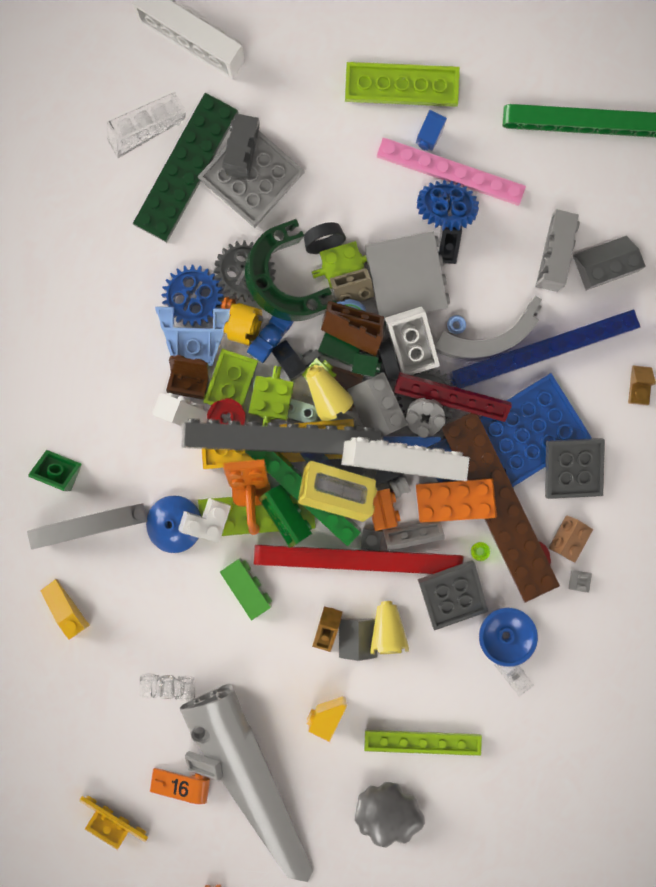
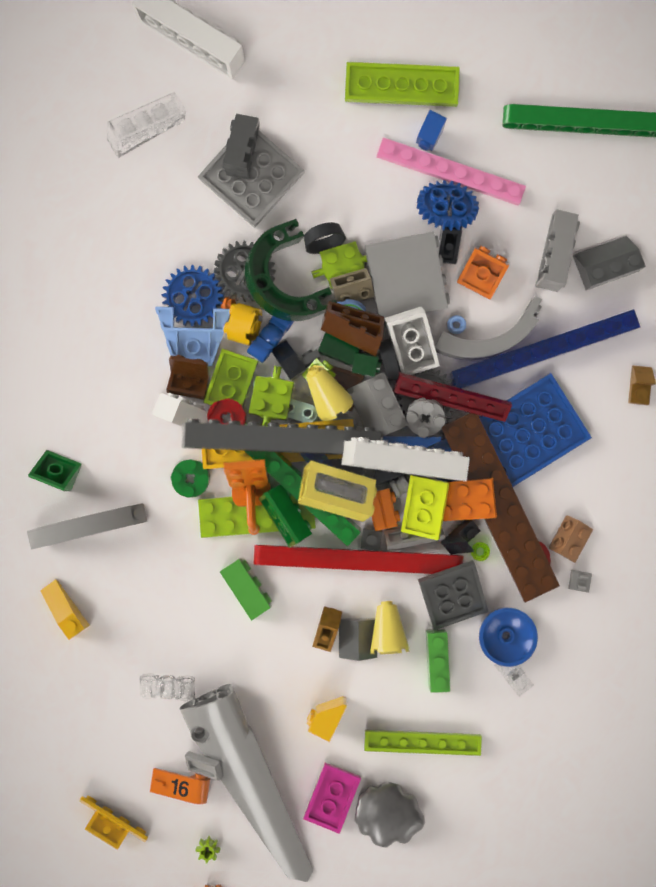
(165, 510): blue dish -> none
(179, 478): none -> green plate
(180, 173): dark green plate -> none
(203, 850): none -> lime gear
(210, 525): white brick -> none
(332, 798): none -> dark pink plate
(425, 507): none -> neon yellow plate
(437, 661): none -> bright green brick
(458, 539): none -> black slope
(483, 272): none -> orange plate
(574, 468): dark grey plate -> none

